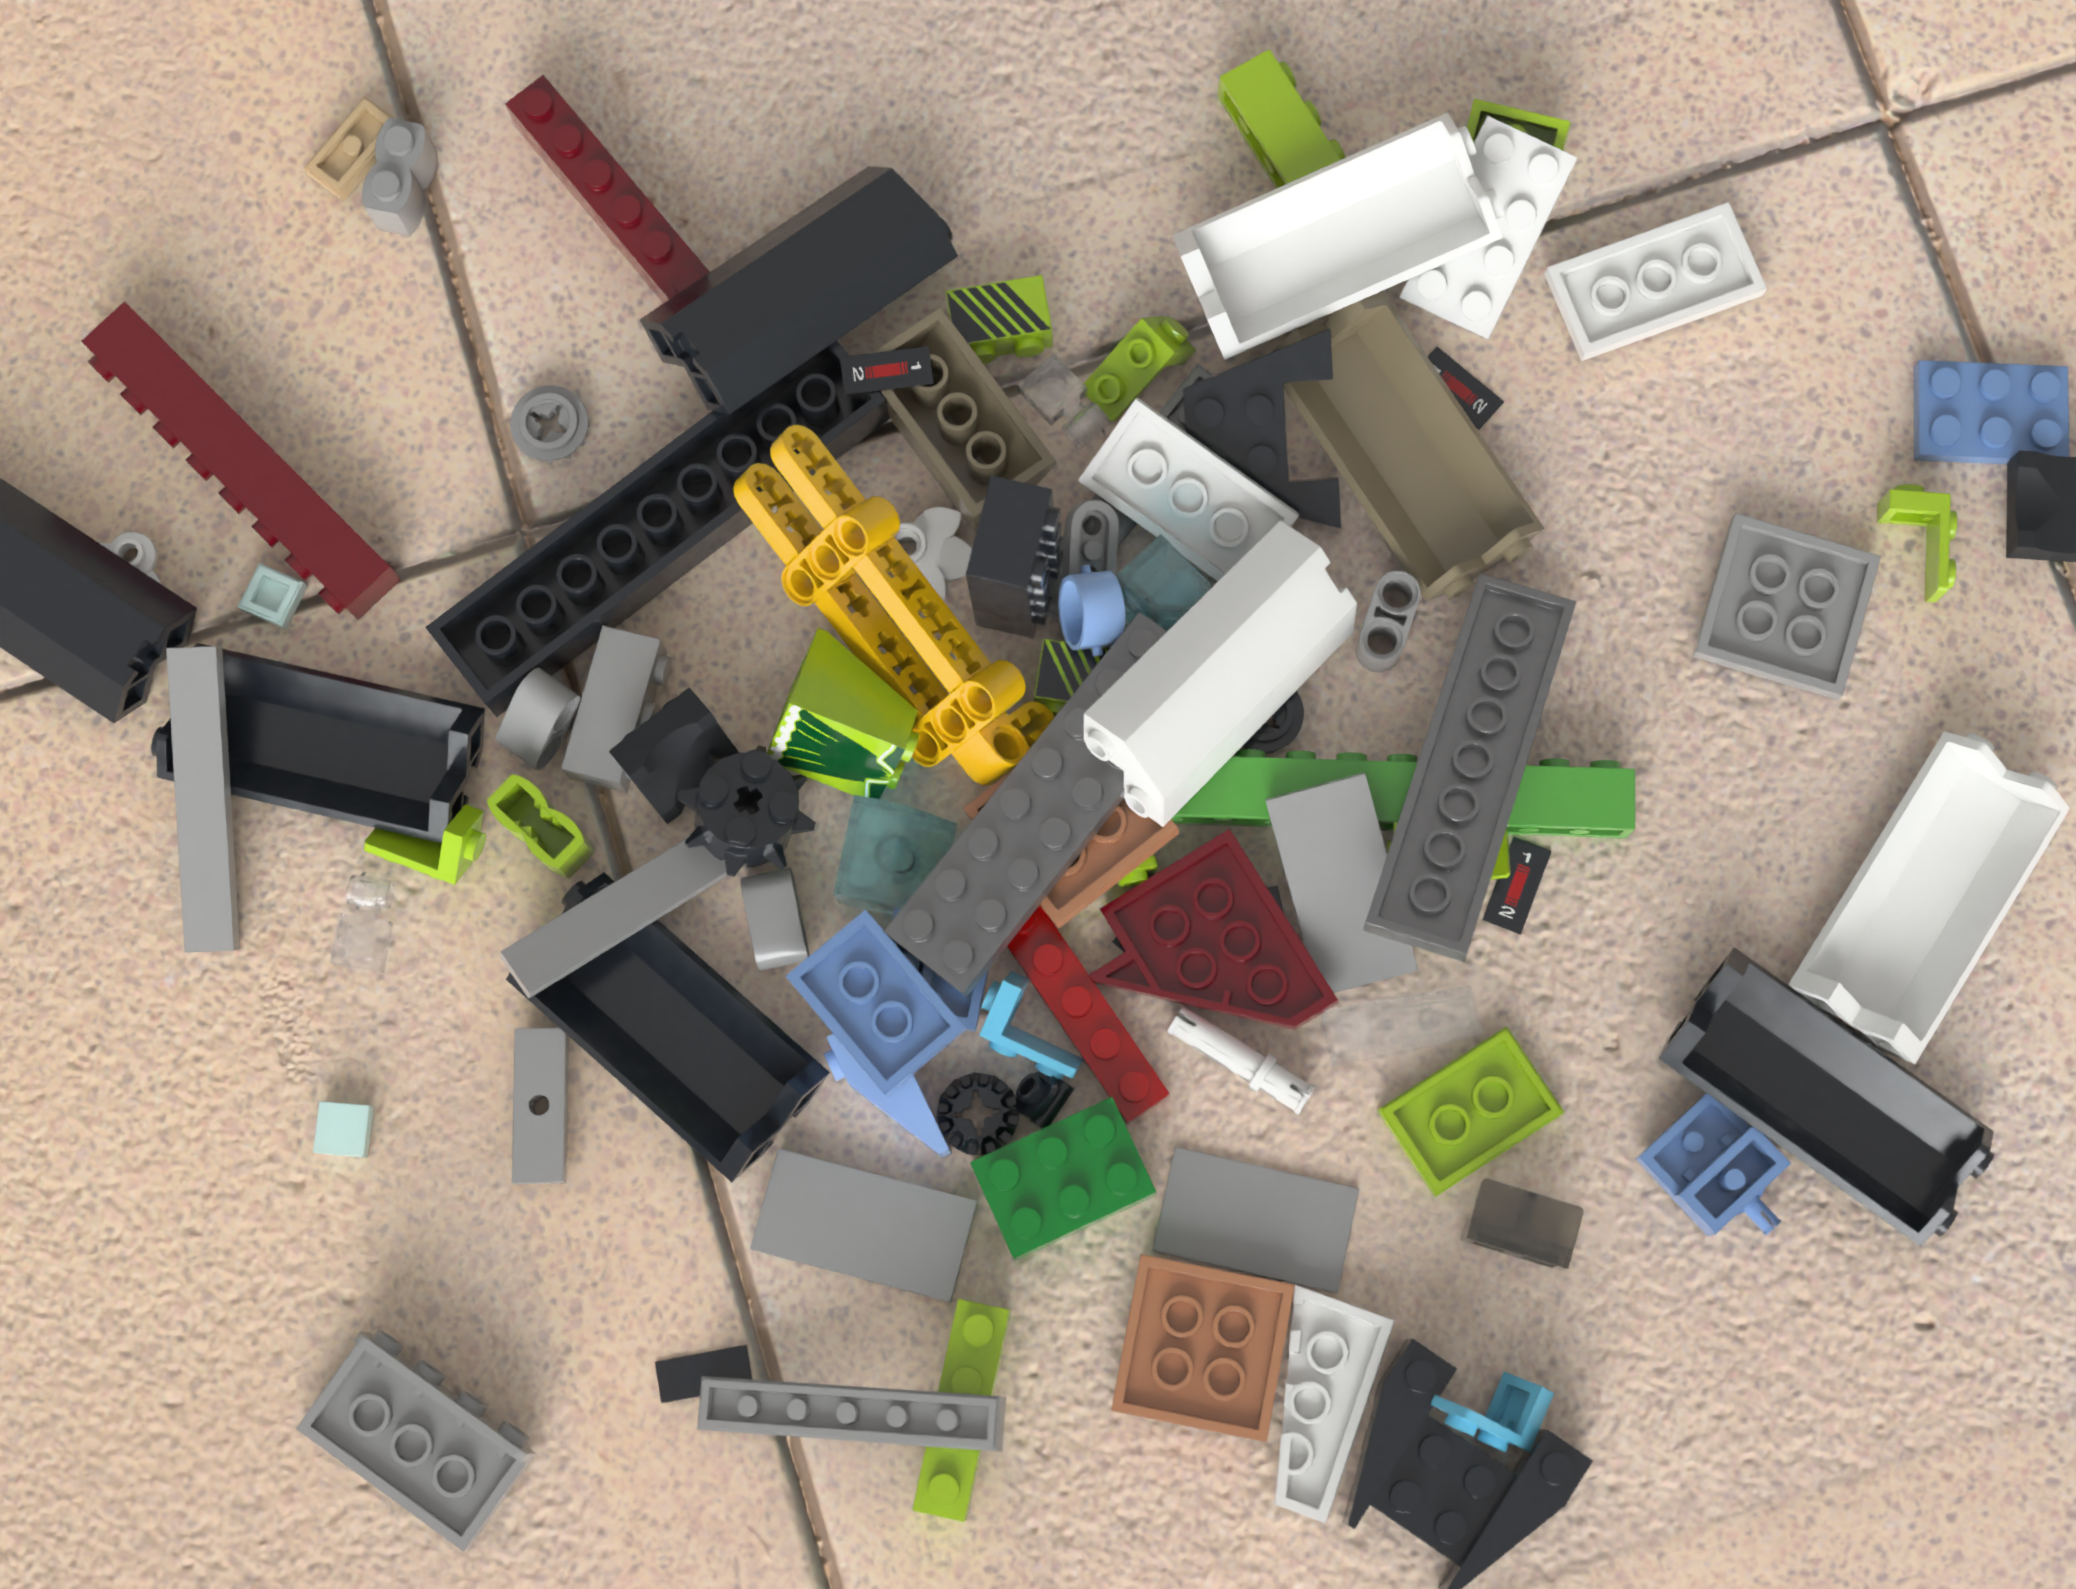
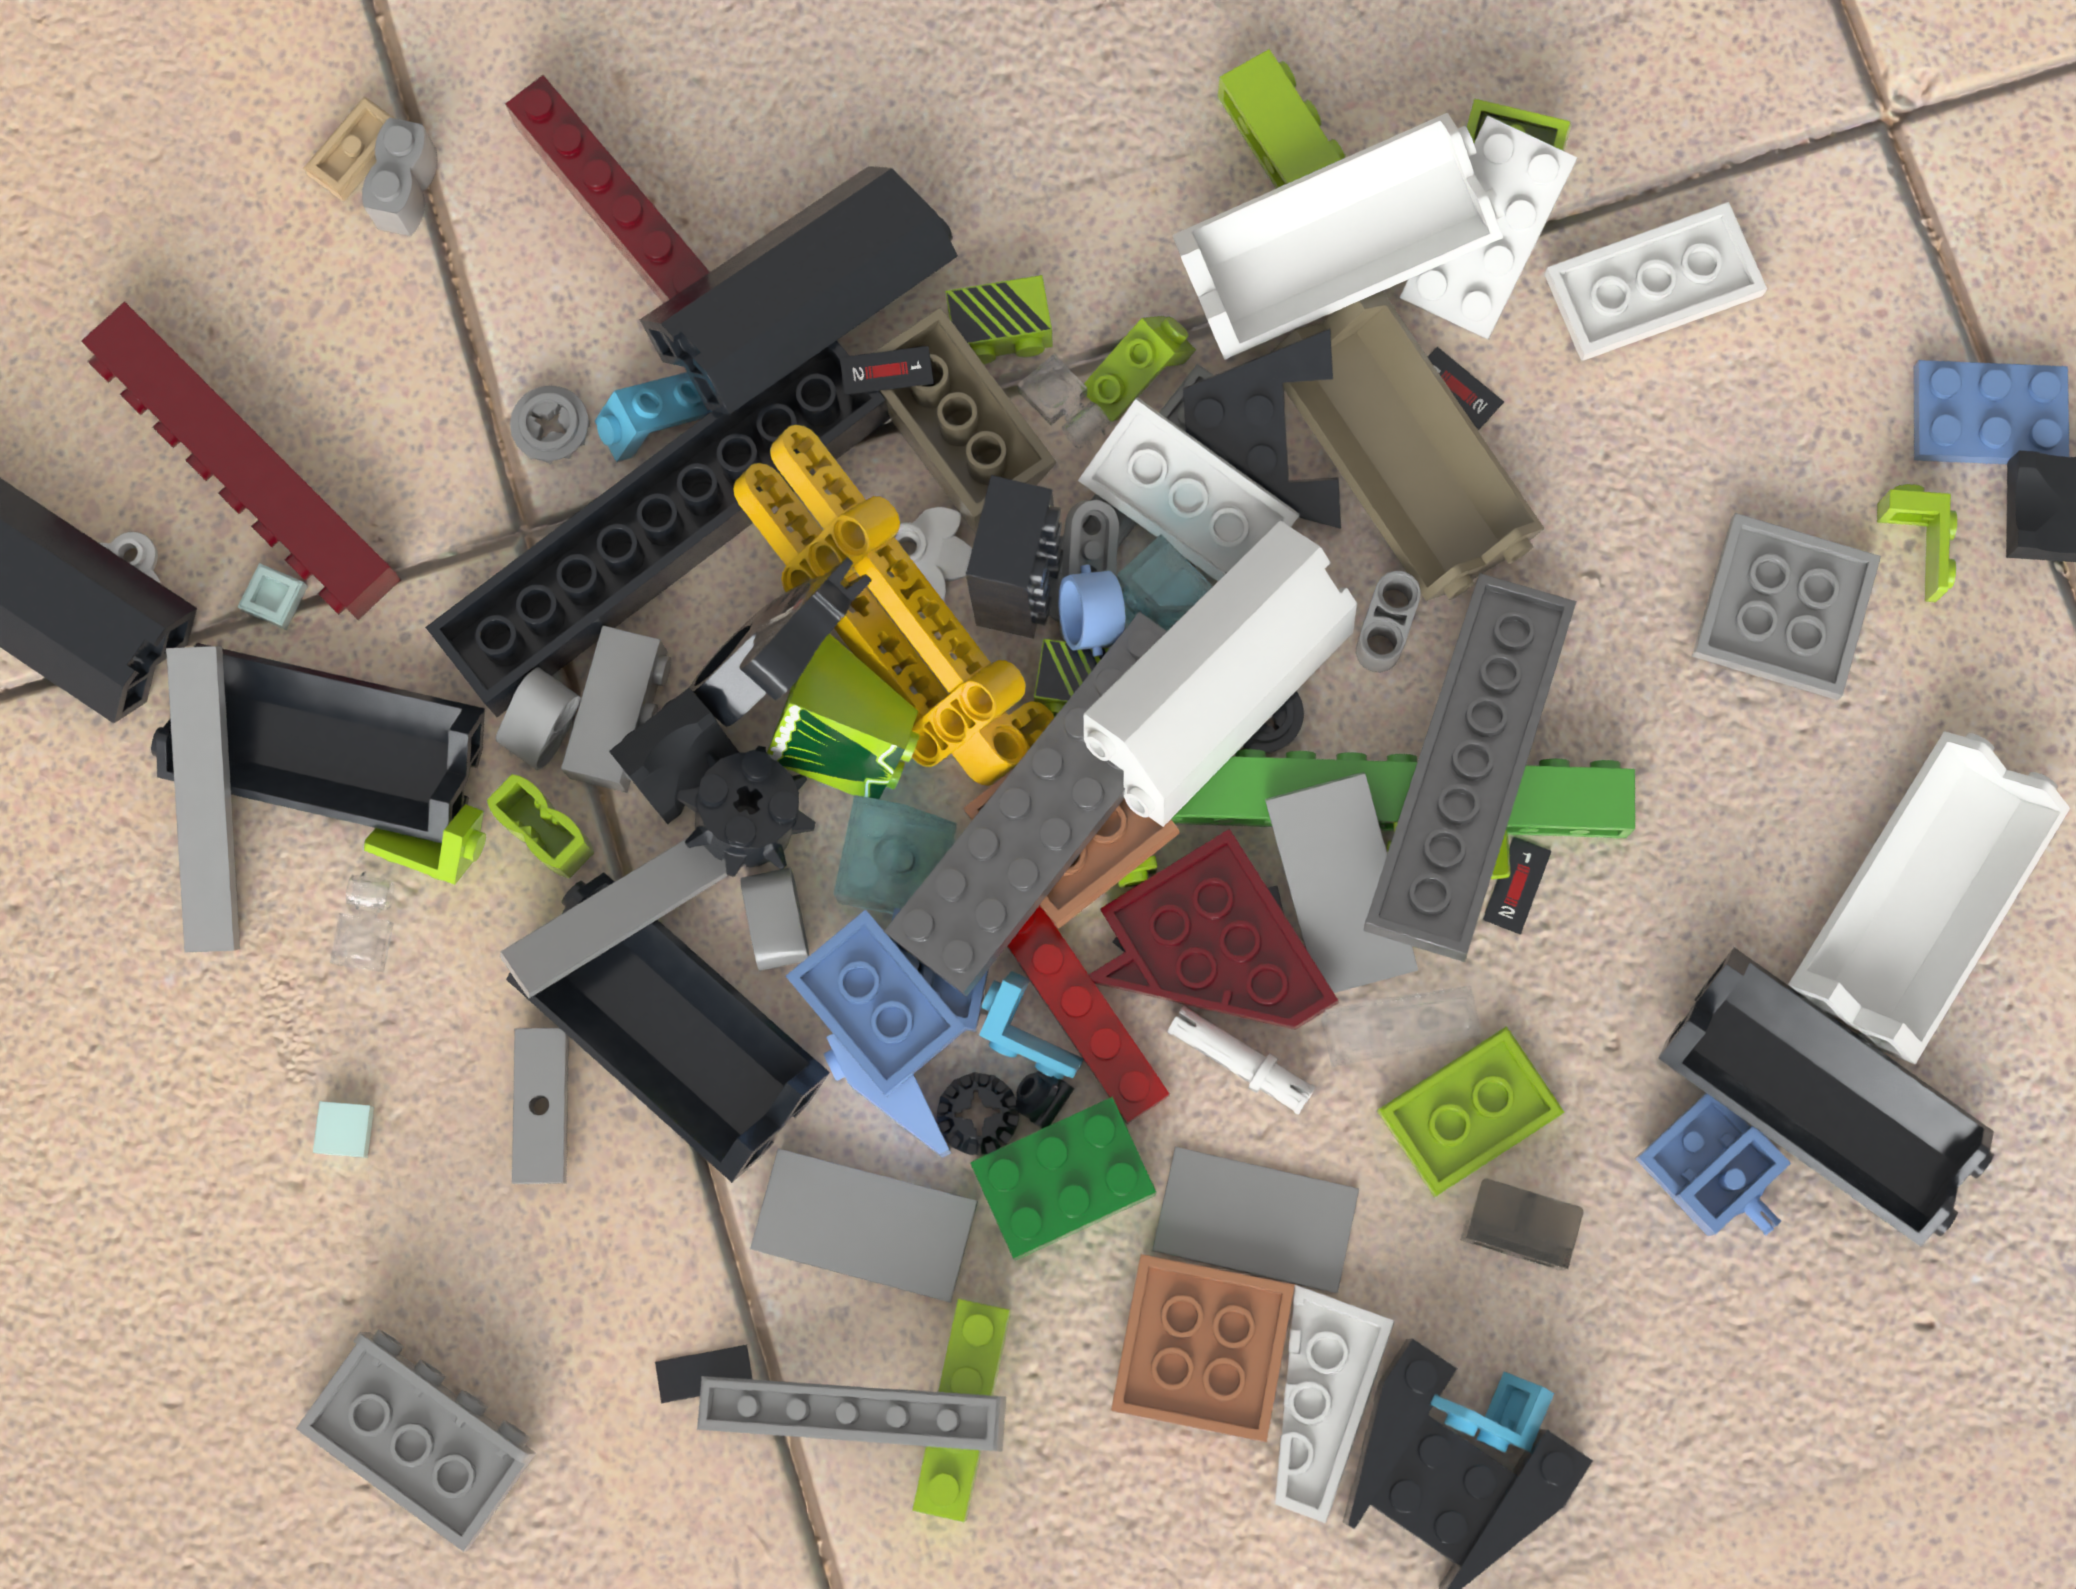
(647, 408): none -> medium azure bracket
(775, 644): none -> black animal

